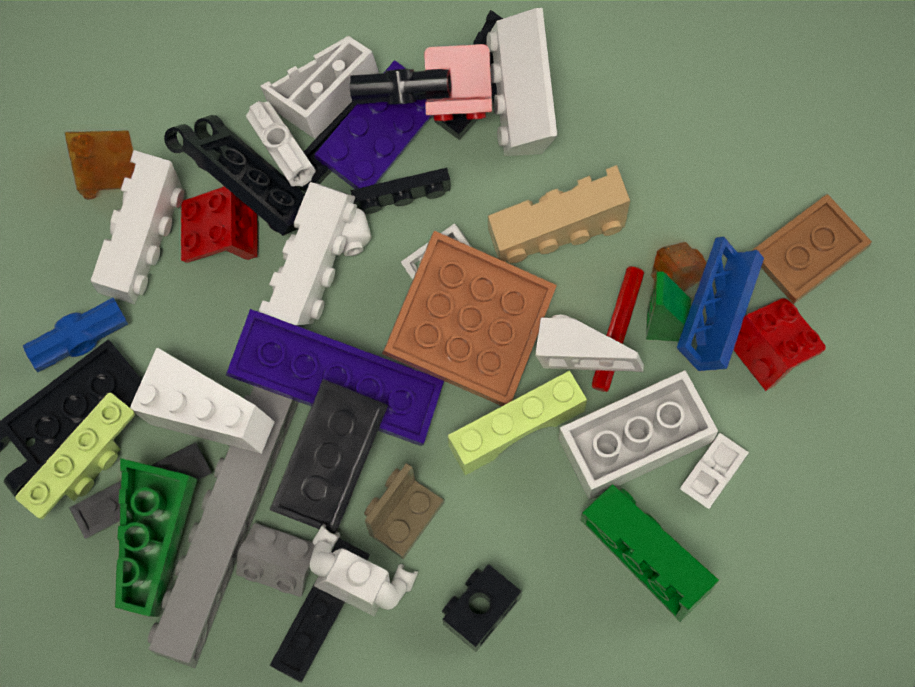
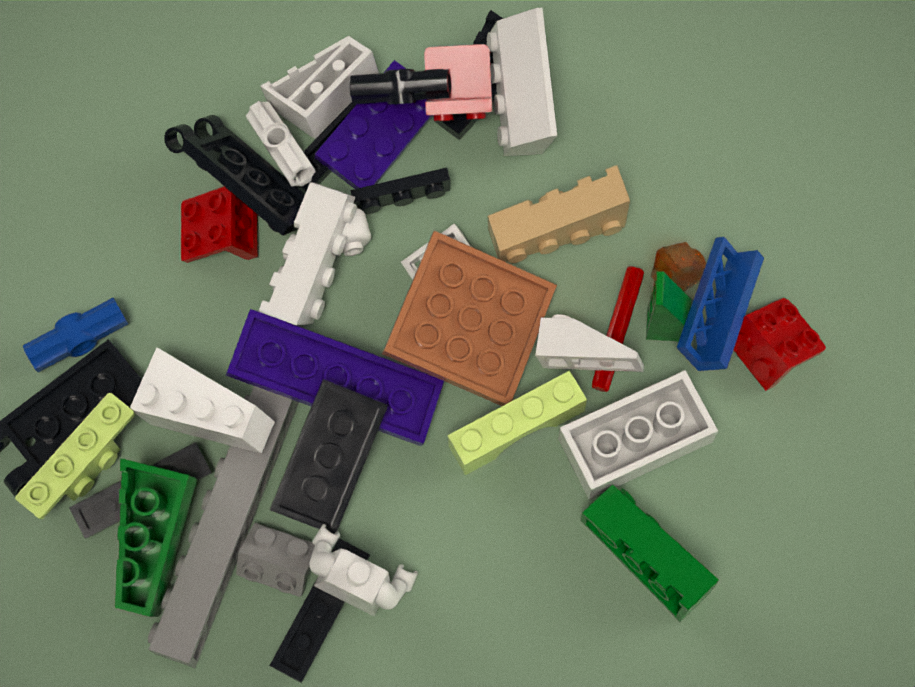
(99, 160): clear orange hinge -> none
(138, 228): white wedge -> none
(401, 512): dark tan bracket -> none
(476, 628): black brick -> none
(714, 470): white slope -> none
(811, 248): medium nougat plate -> none

